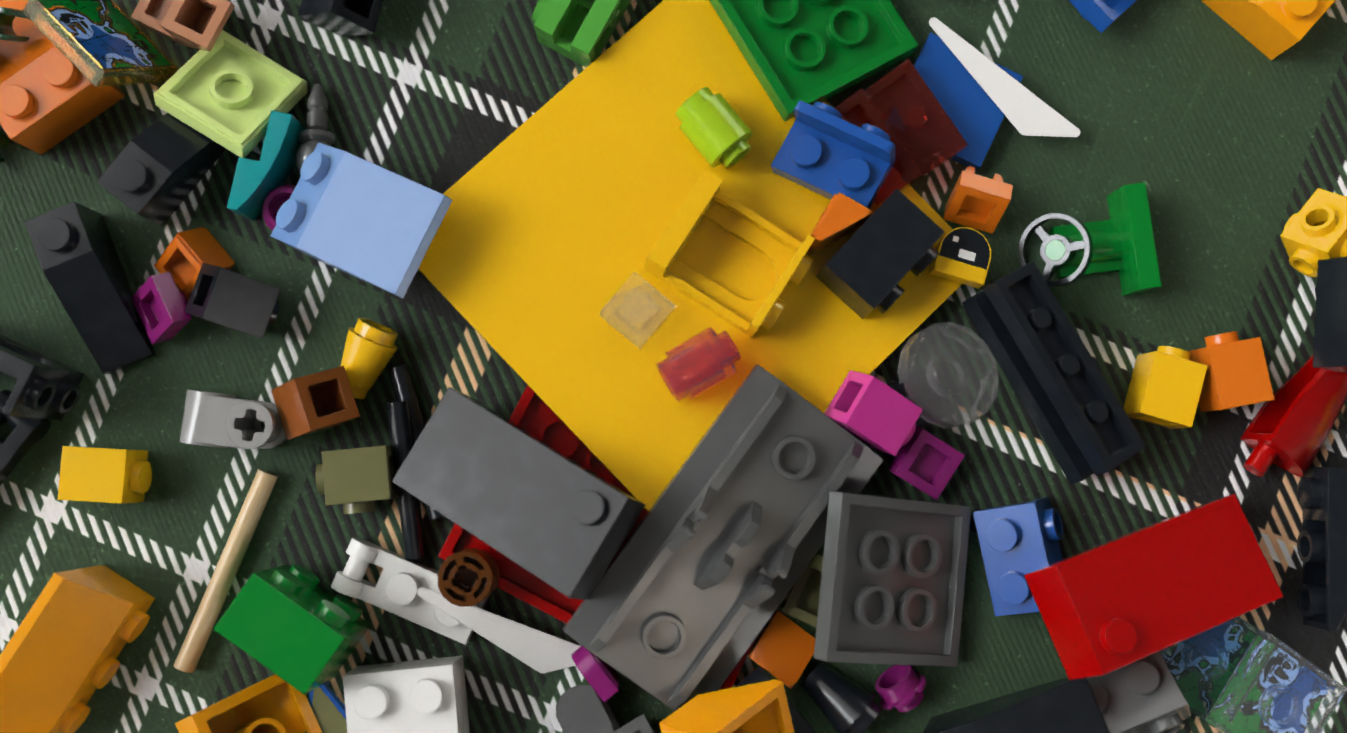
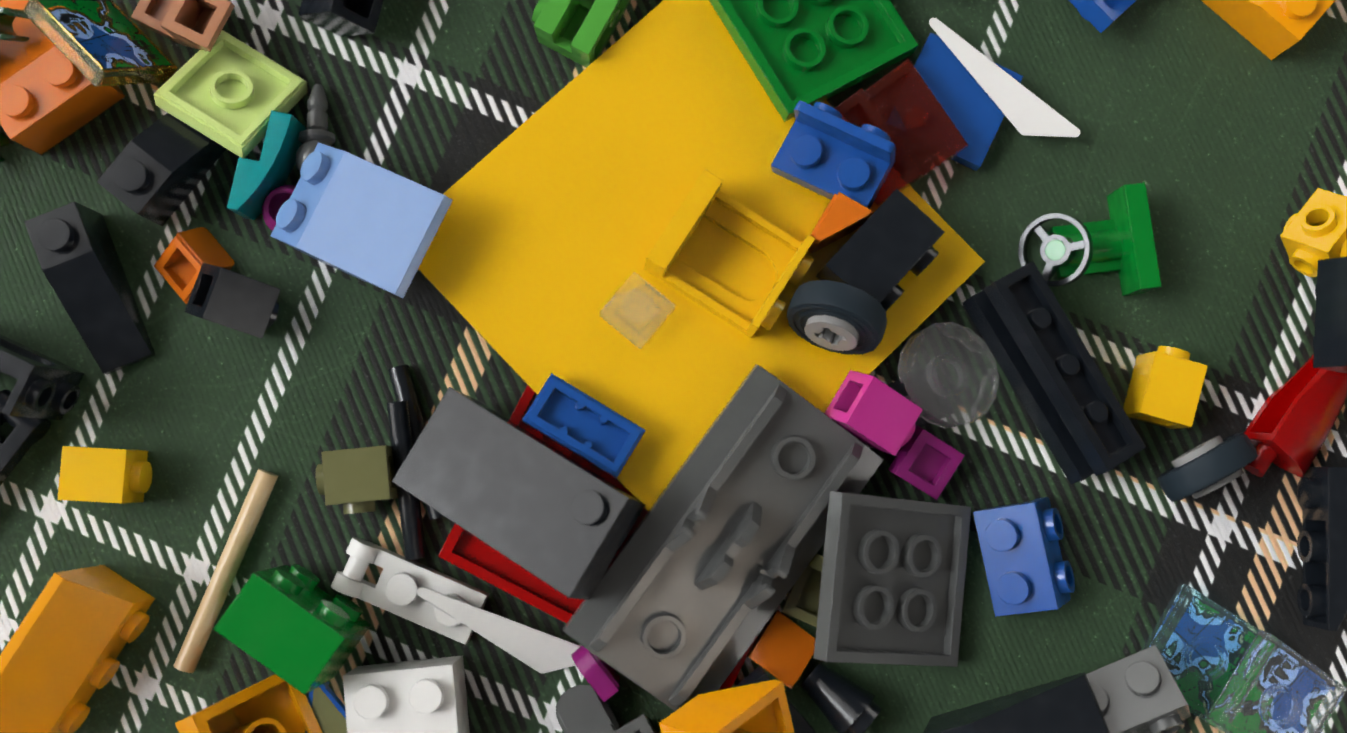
(161, 307): magenta plate -> none
(229, 422): light grey piece -> none
(315, 402): dark orange brick -> none
(367, 354): yellow cone -> none
(479, 573): reddish brown wheel -> none
(583, 425): none -> blue plate
(699, 364): clear pink brick -> none
(714, 128): lime brick -> none
(837, 317): none -> black wheel
(900, 688): magenta plate -> none
(962, 257): tile -> none
(978, 201): orange tile -> none
(1152, 588): red brick -> none
(1207, 467): none -> black wheel
(1234, 373): orange brick -> none

